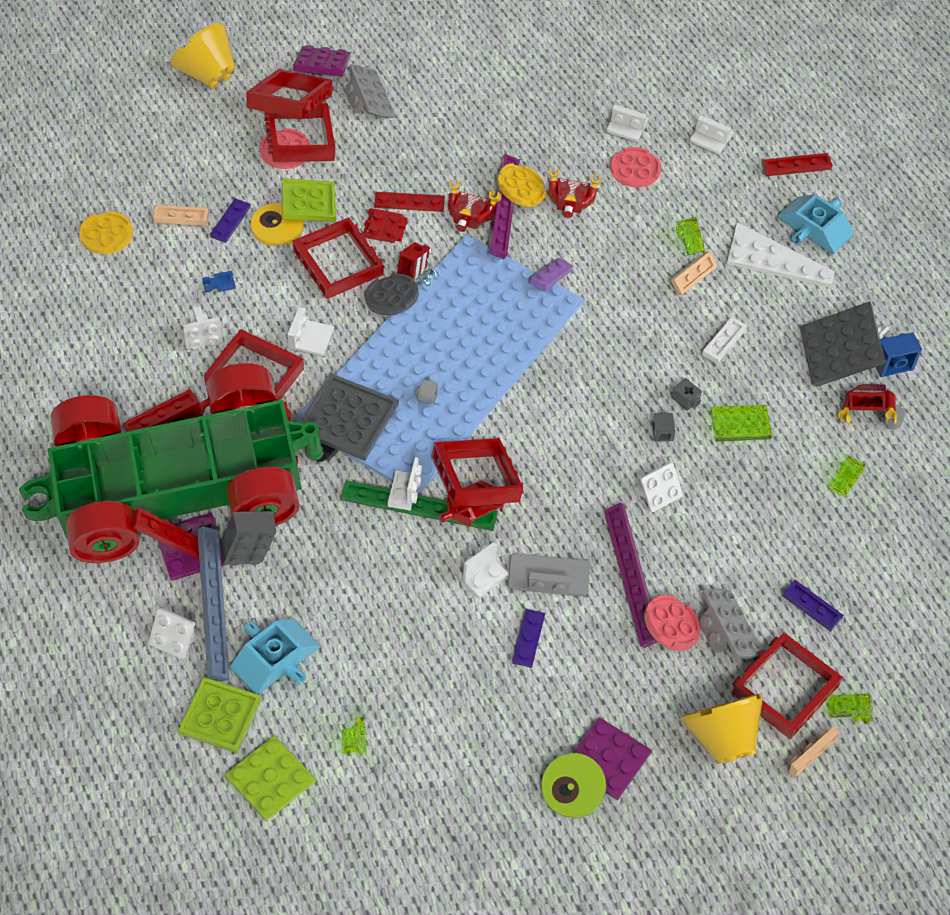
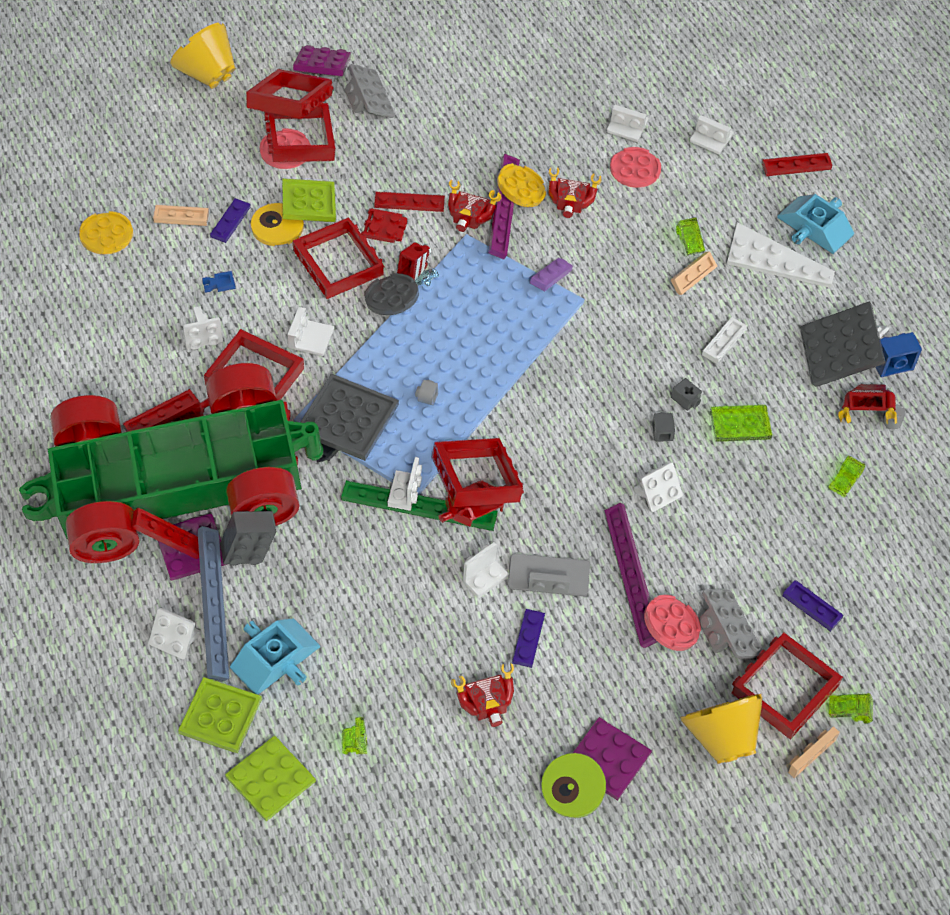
(487, 697): none -> red torso

